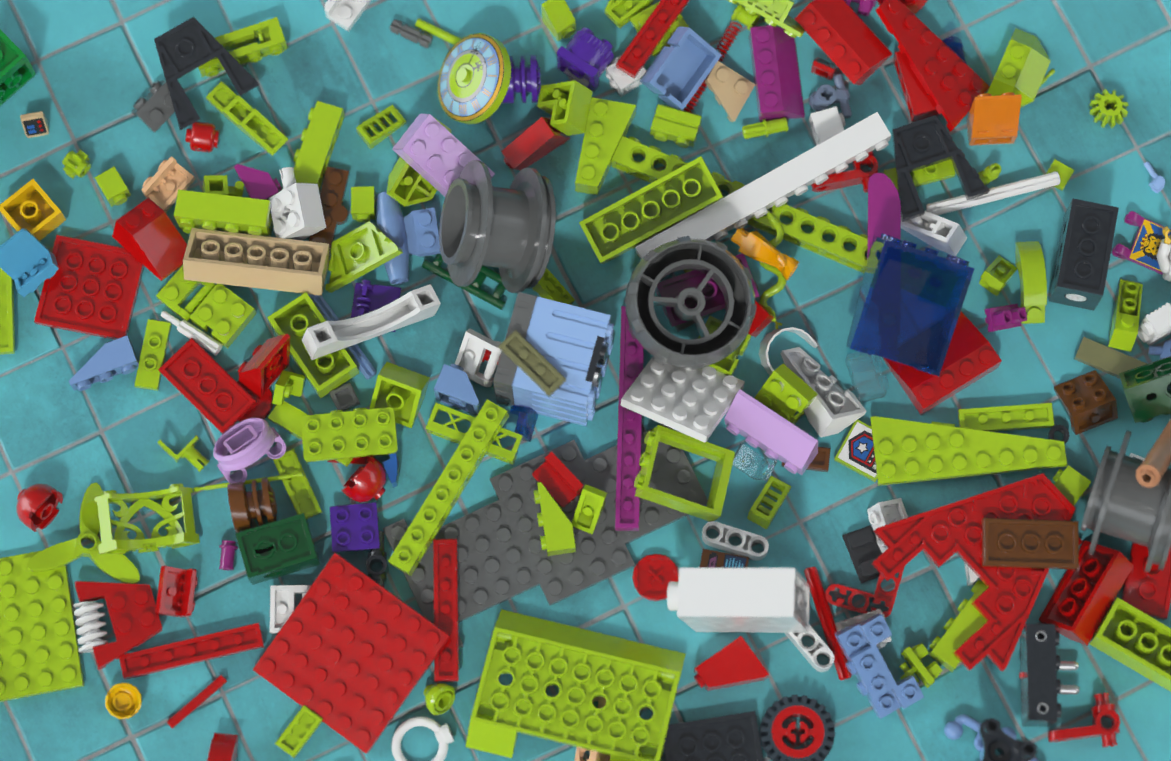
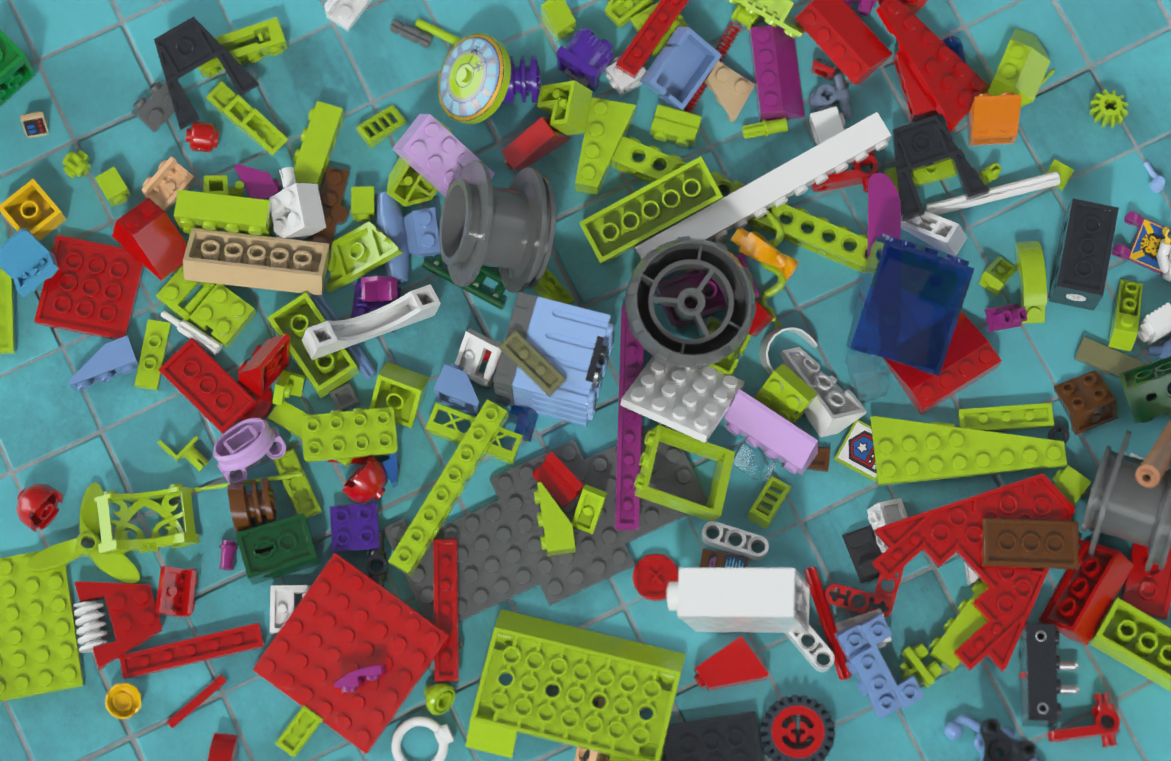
(355, 678): none -> magenta slope
(379, 289): none -> magenta panel

